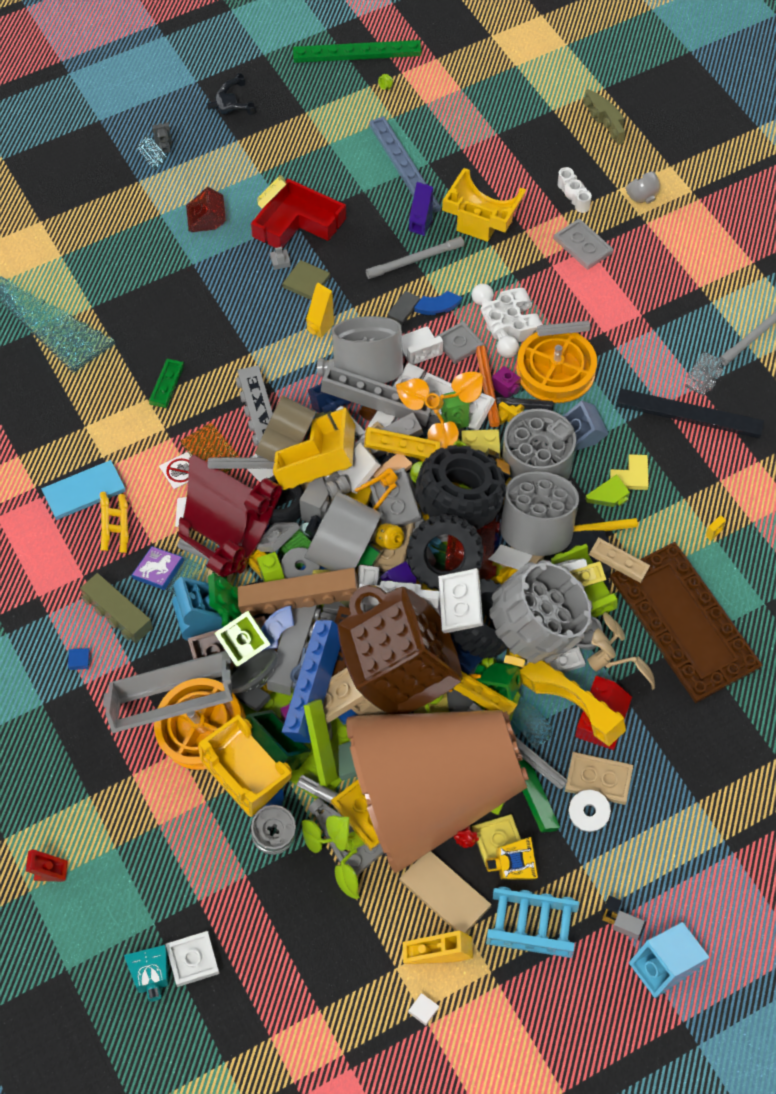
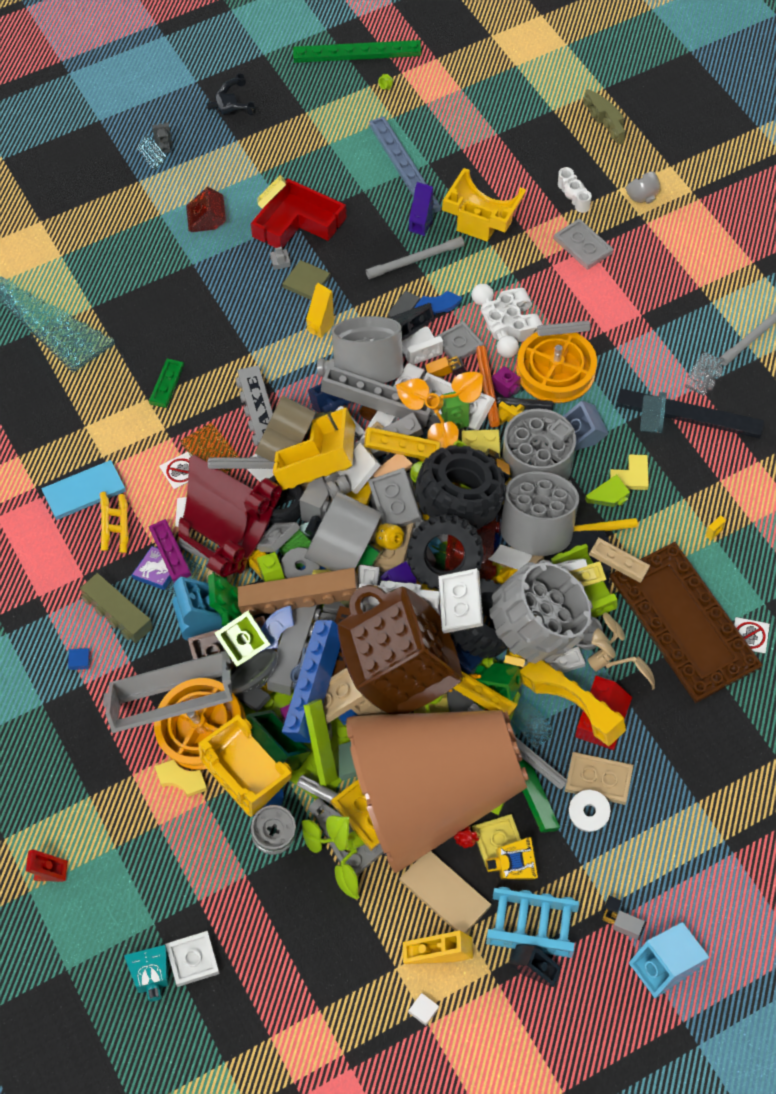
(169, 550): none -> magenta tile
(172, 775): none -> light yellow tile
(386, 478): light orange plant -> none
(414, 319): none -> black slope
(443, 367): none -> piece
(535, 964): none -> black slope
(653, 413): none -> clear light blue panel
(754, 633): none -> sticker

